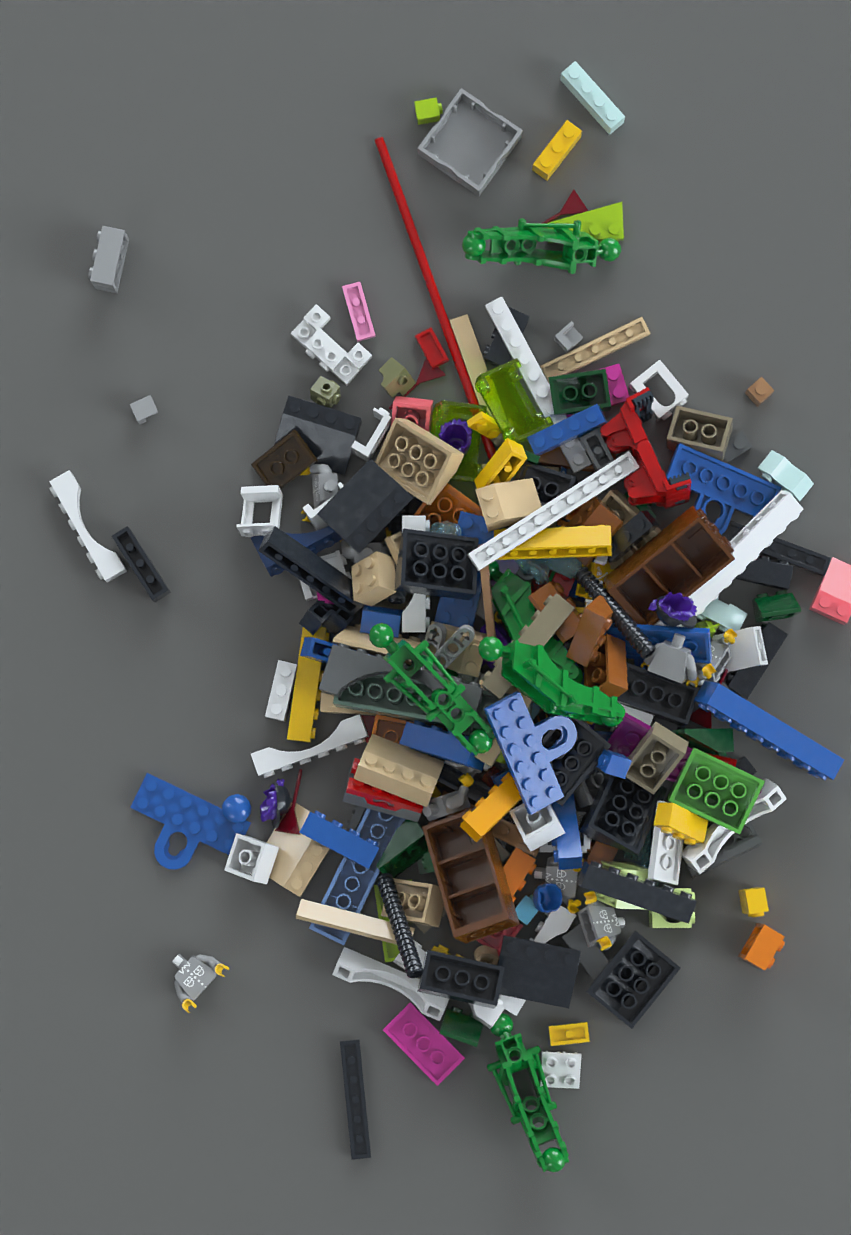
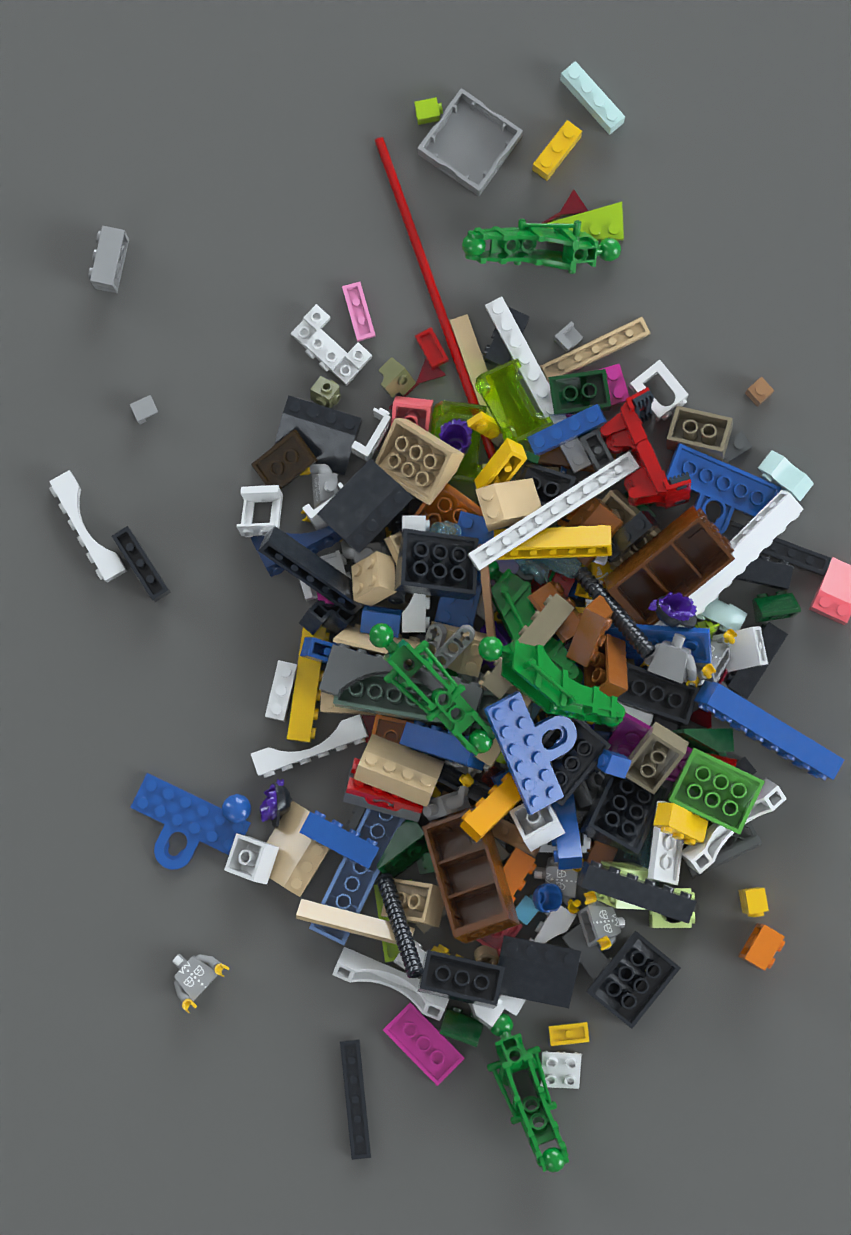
(289, 822): dark red piece -> none

